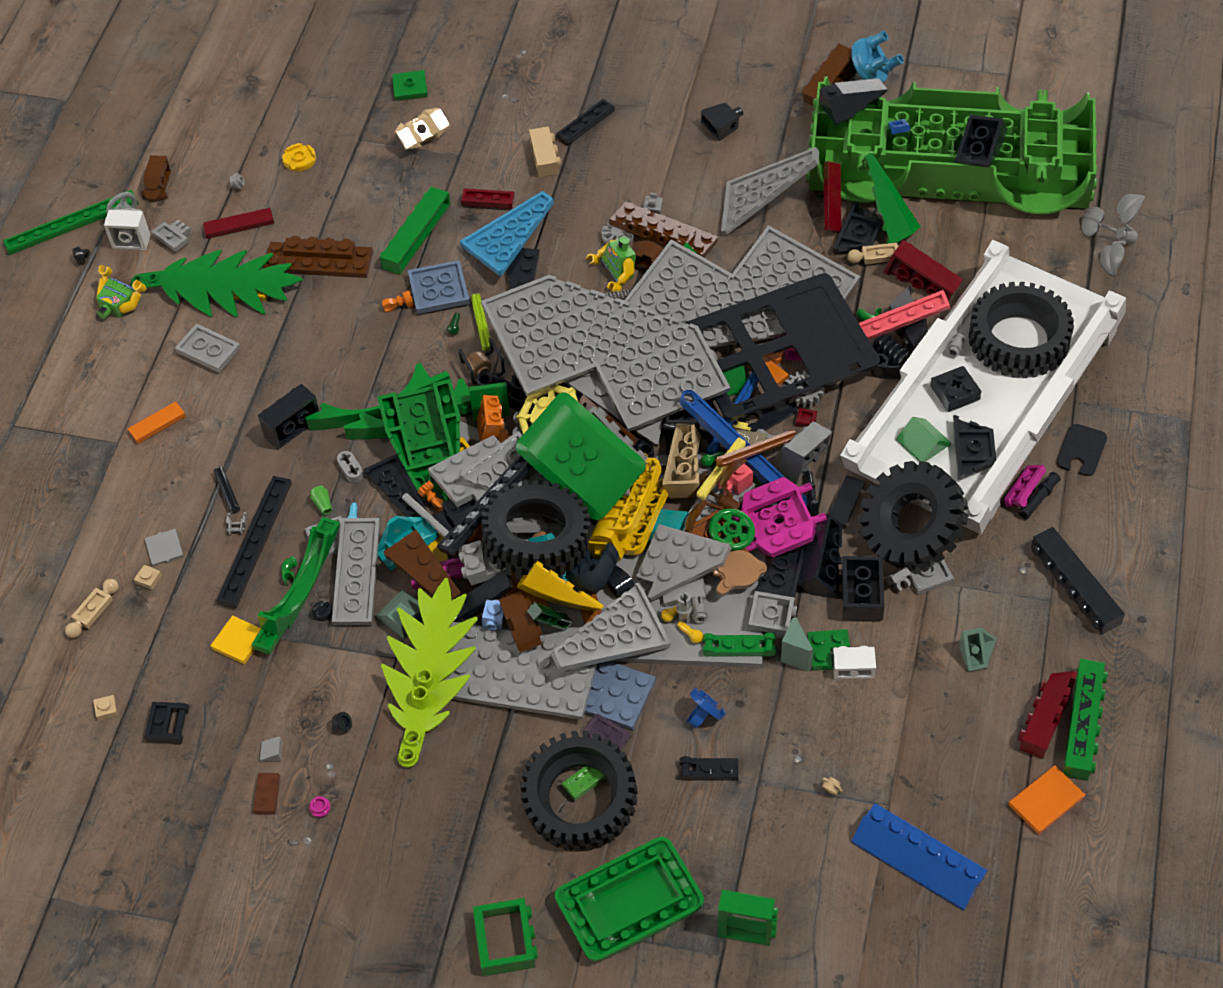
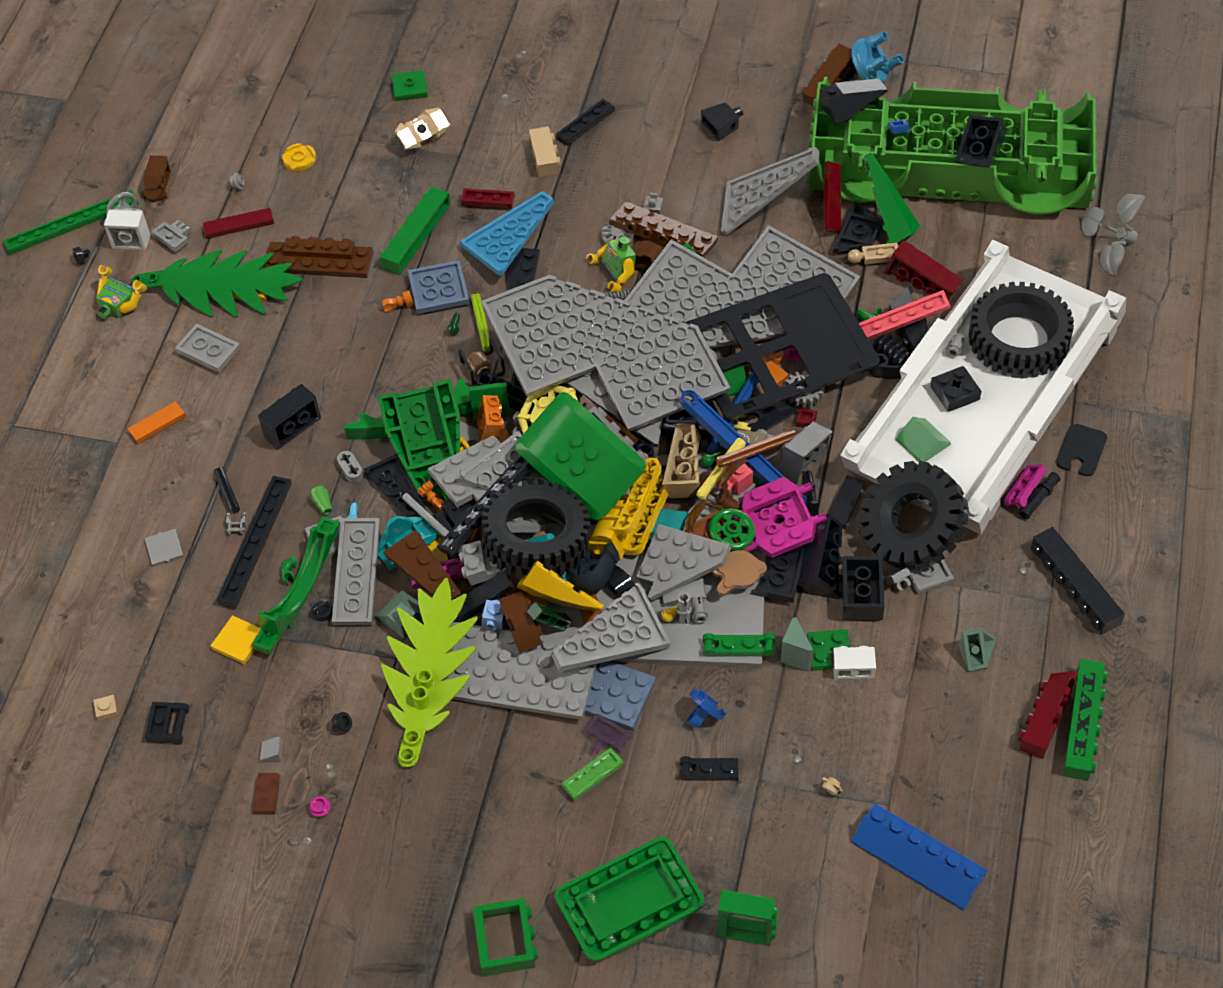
(91, 608): tan plate -> none
(147, 577): tan plate -> none
(333, 417): green slope -> none
(566, 755): black tyre -> none
(695, 636): yellow piece -> none
(772, 613): light grey plate -> none
(973, 447): black wing -> none
(1046, 800): orange tile -> none

